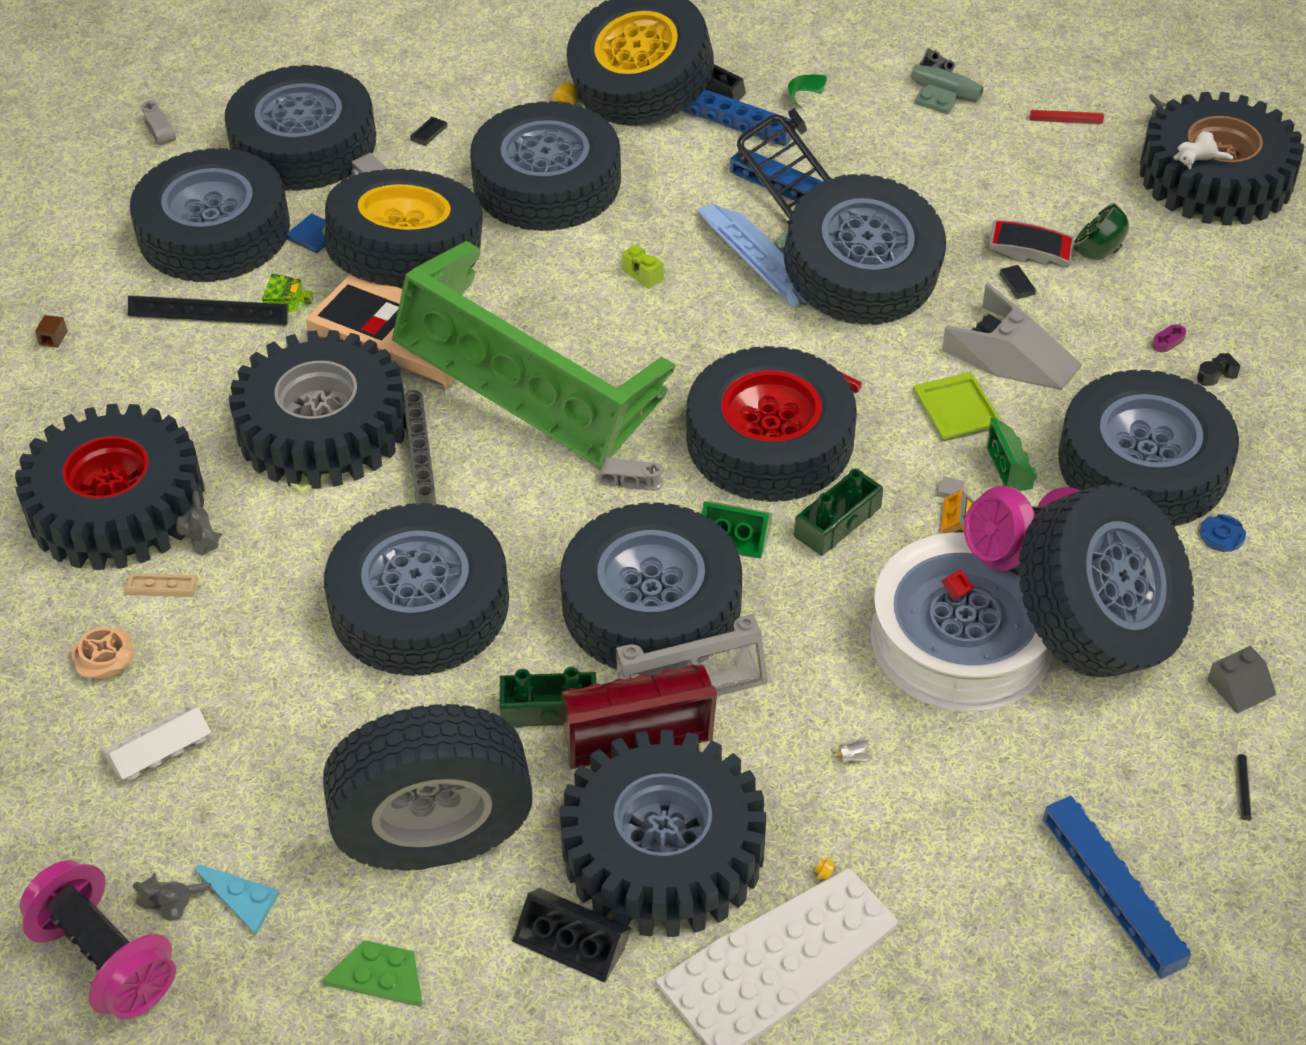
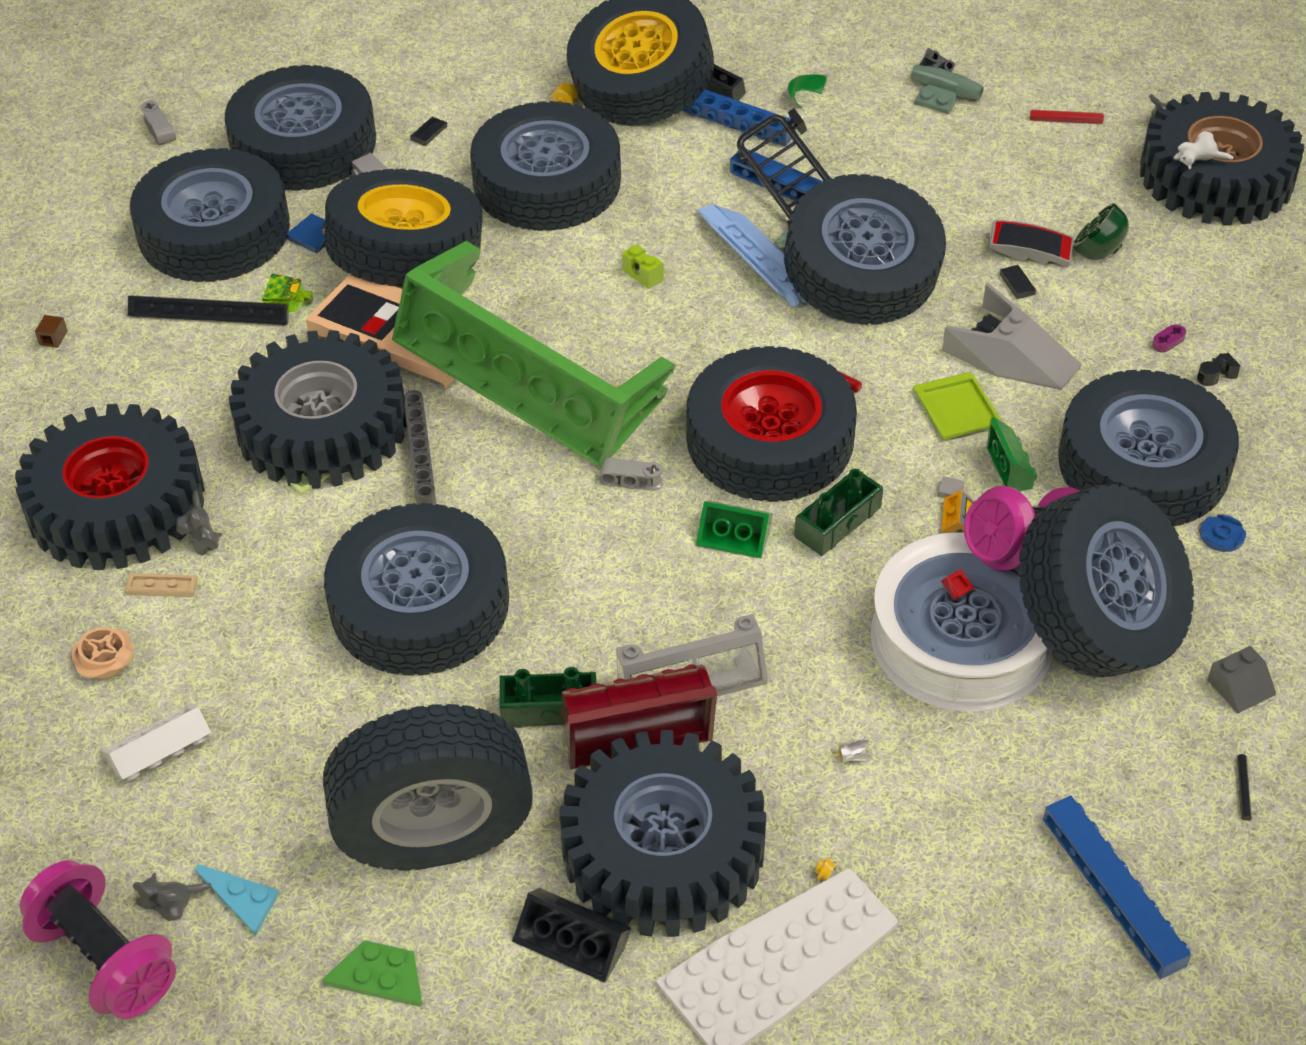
(649, 580): black wheel -> none

